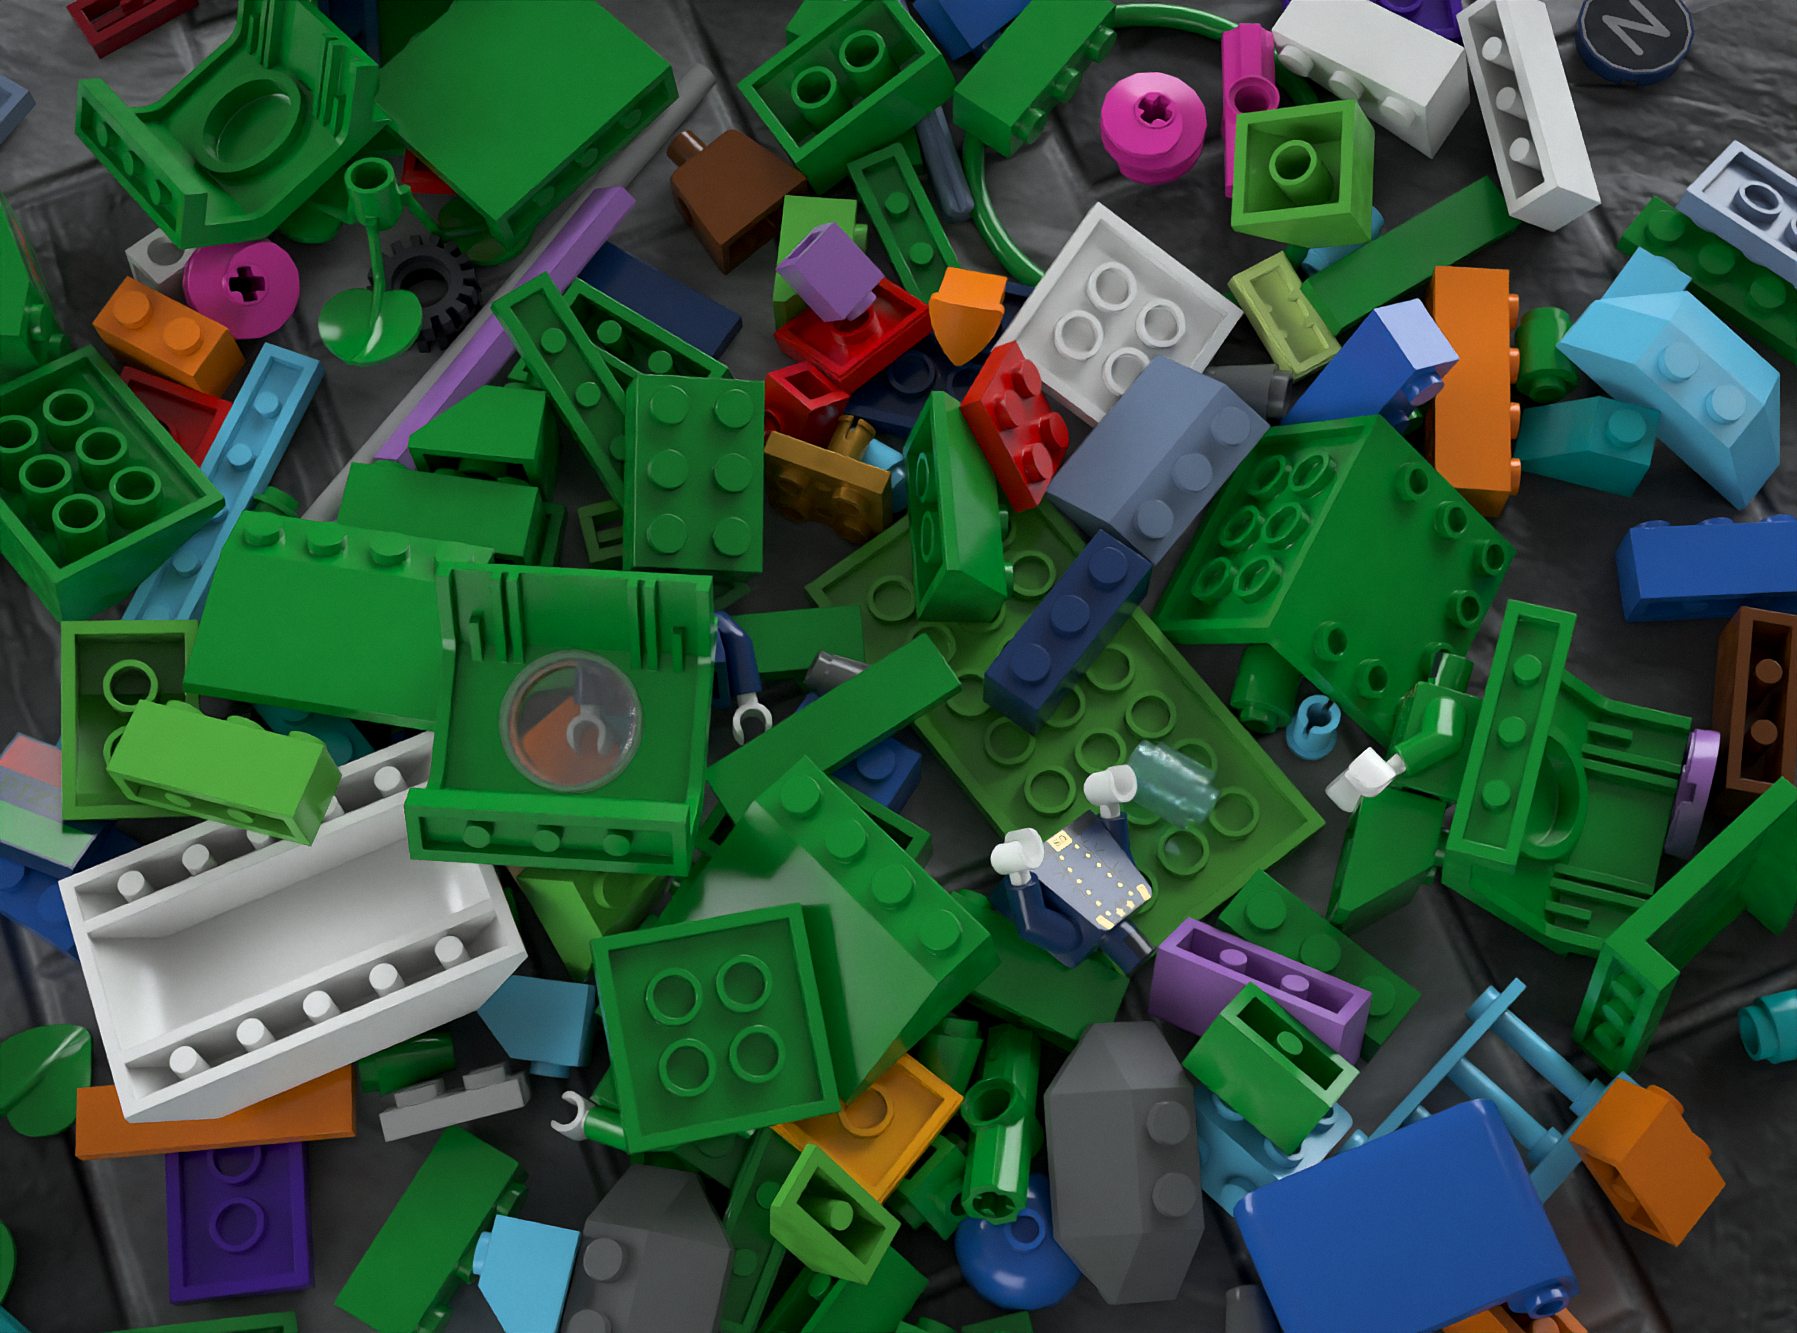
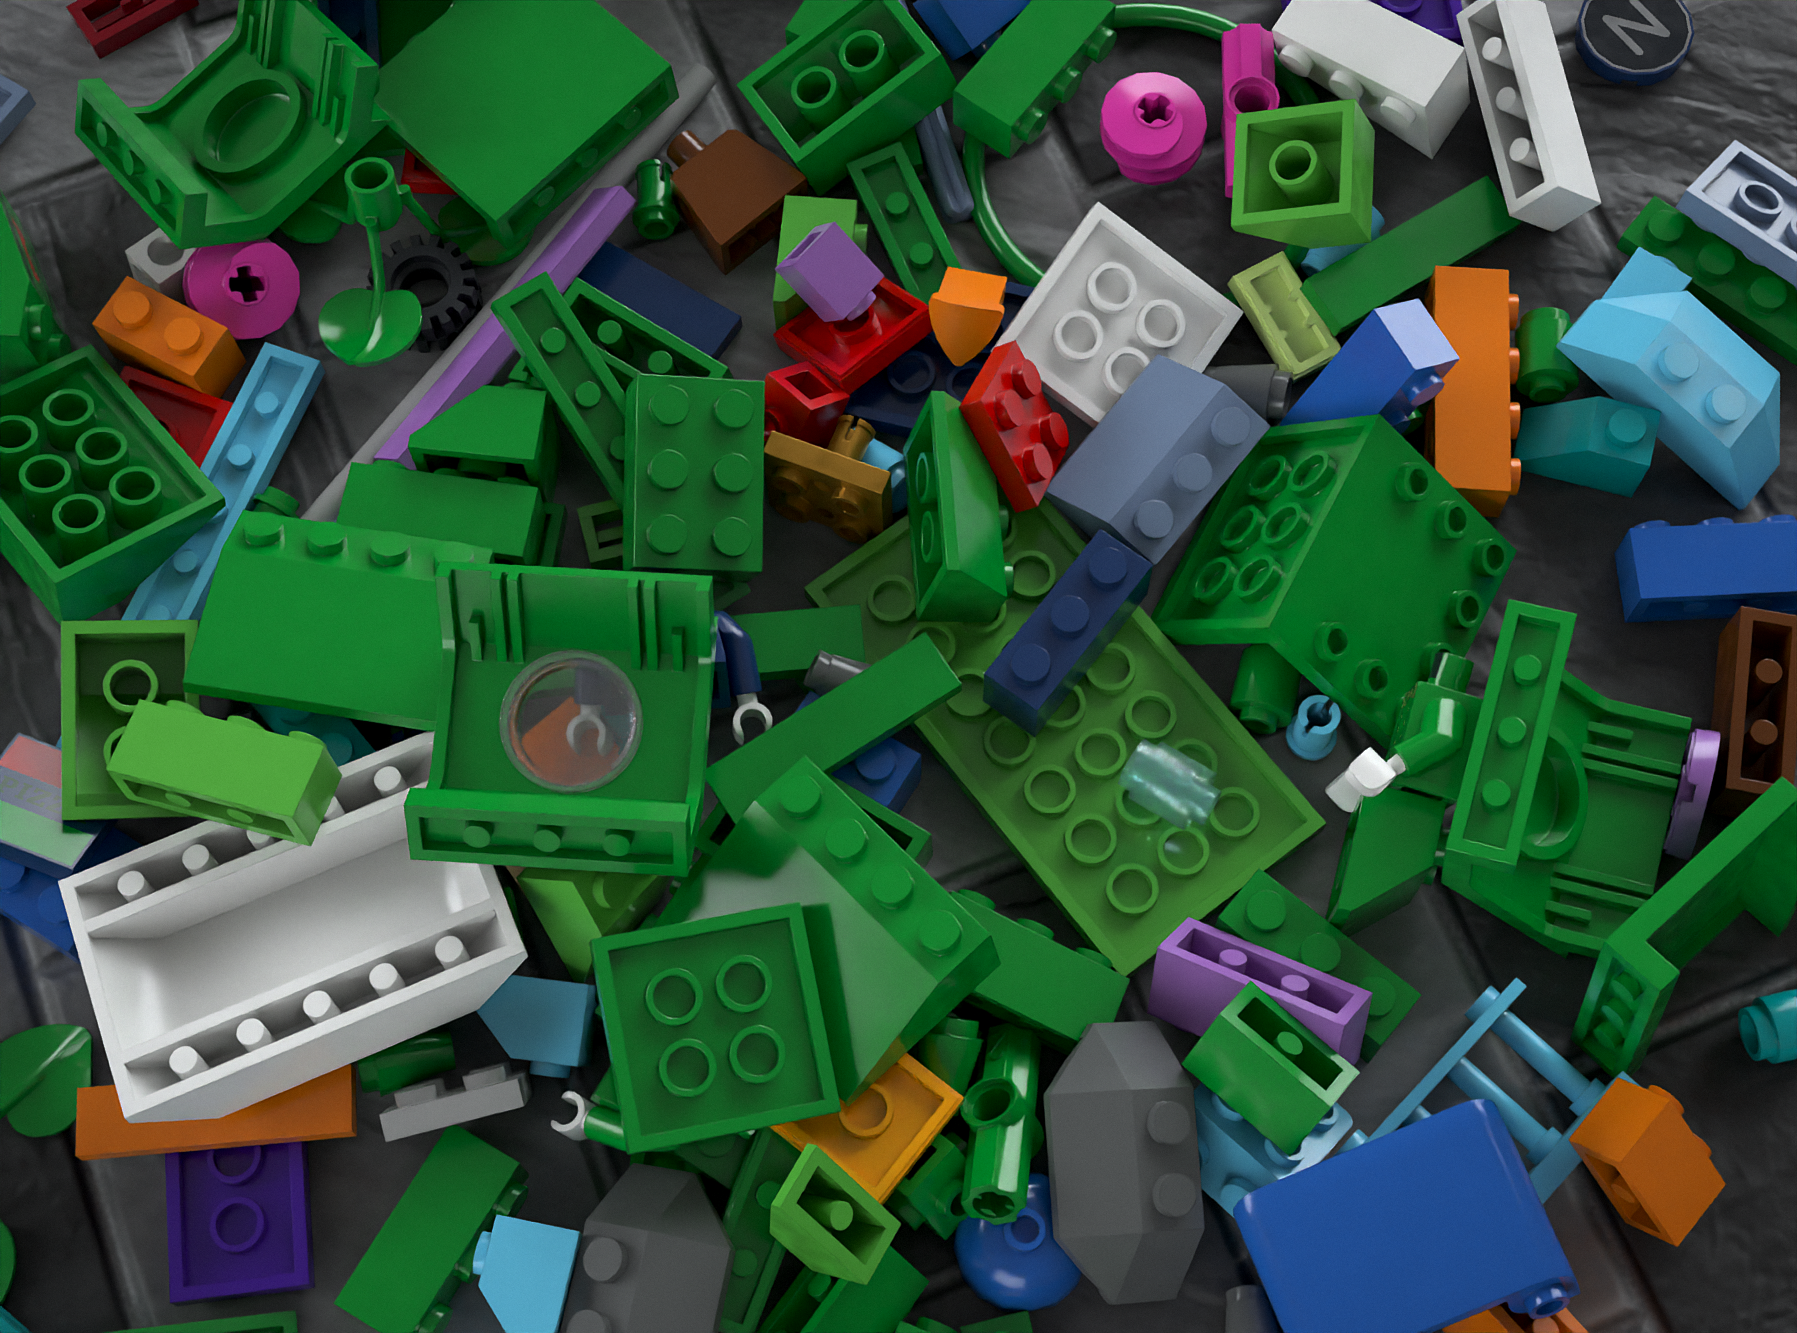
(655, 210): none -> green pin
(1080, 883): dark blue torso -> none

